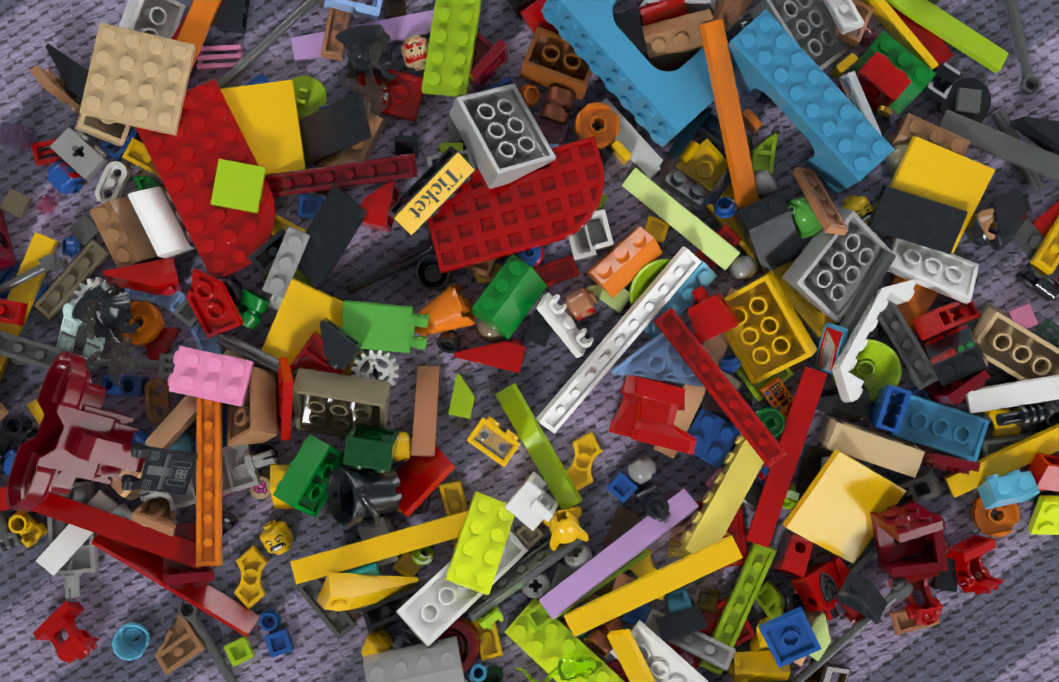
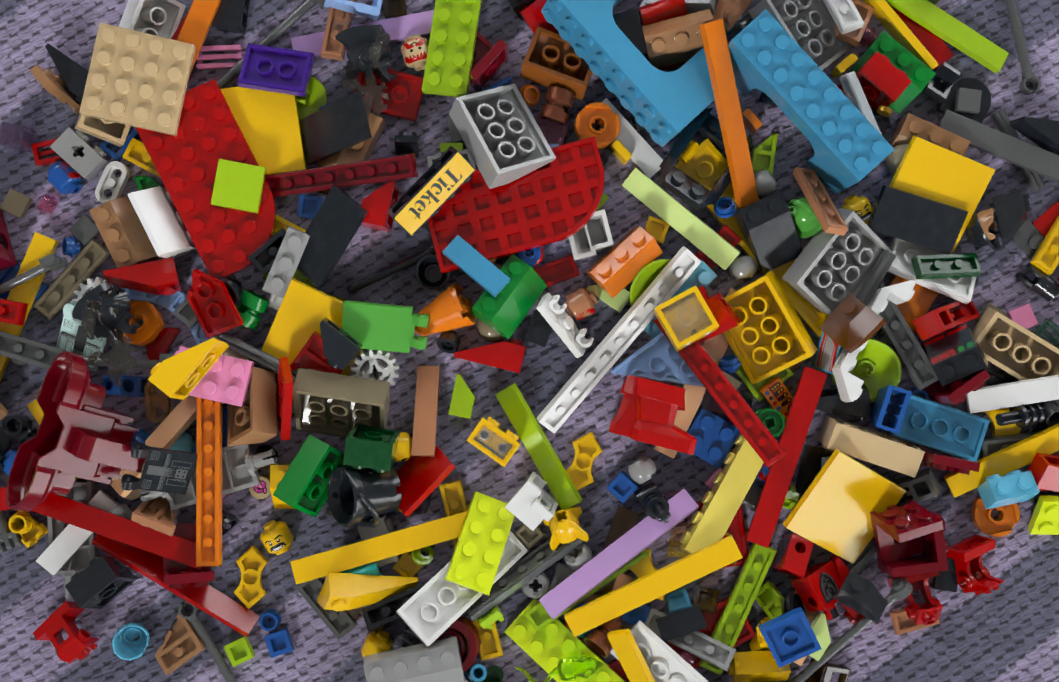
(99, 582): none -> black slope
(184, 371): none -> yellow slope
(276, 70): none -> dark purple tile
(476, 266): none -> dark azure tile
(686, 318): none -> piece
(852, 323): none -> reddish brown plate
(946, 266): none -> dark green tile

